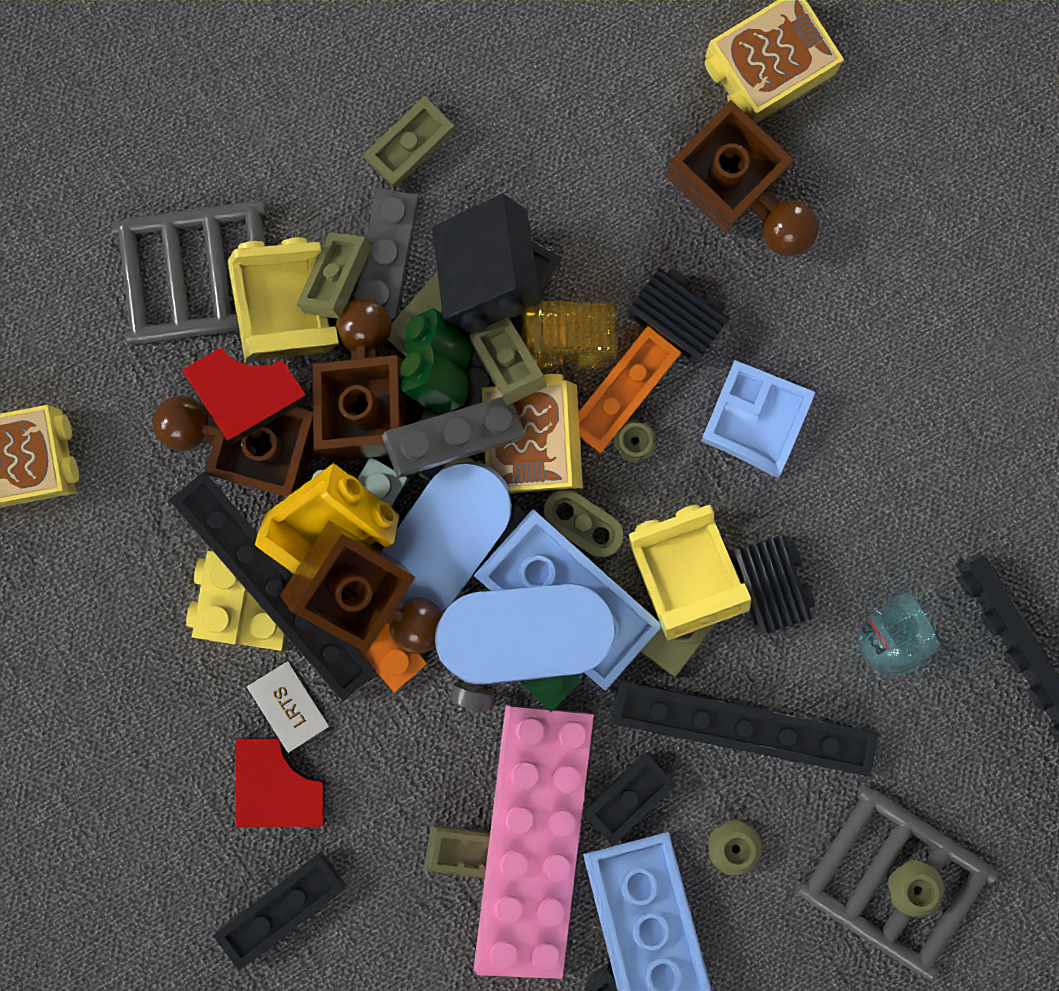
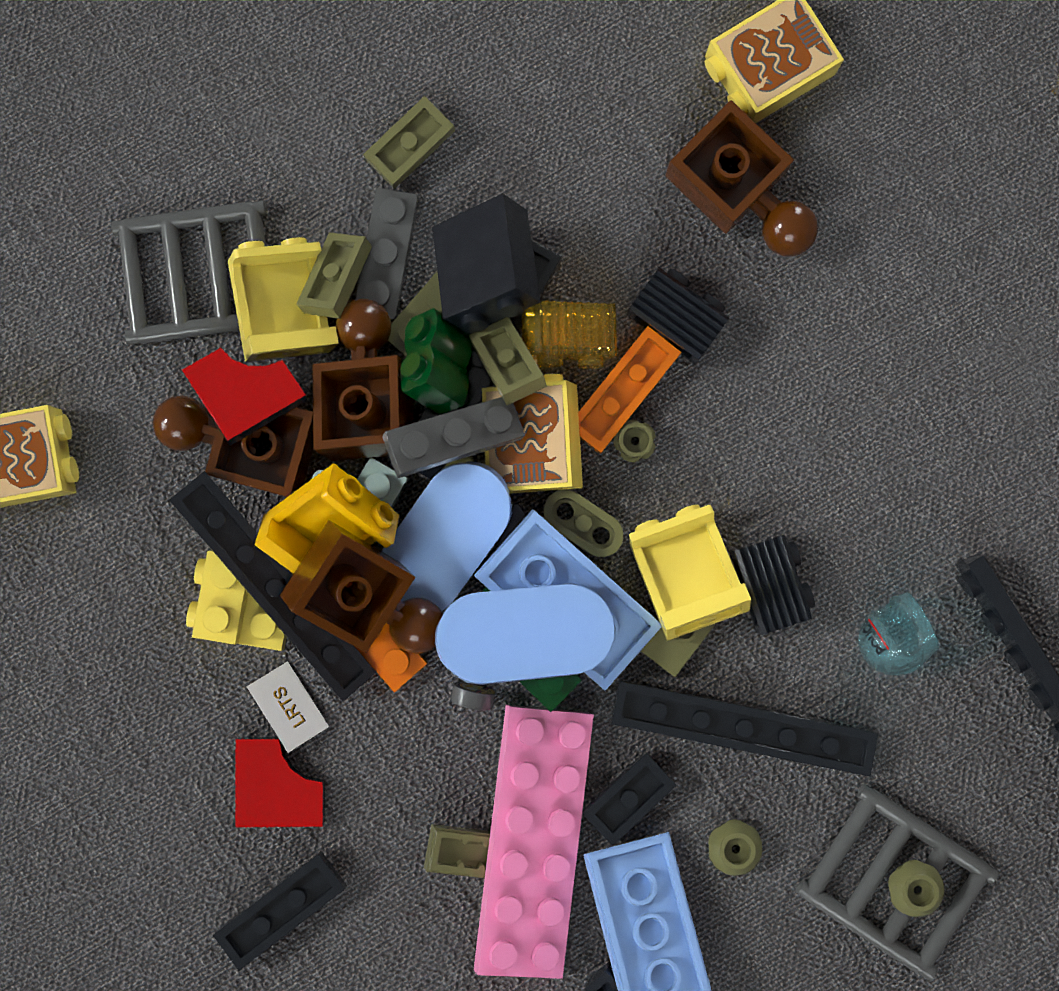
(758, 417): light blue plate -> none

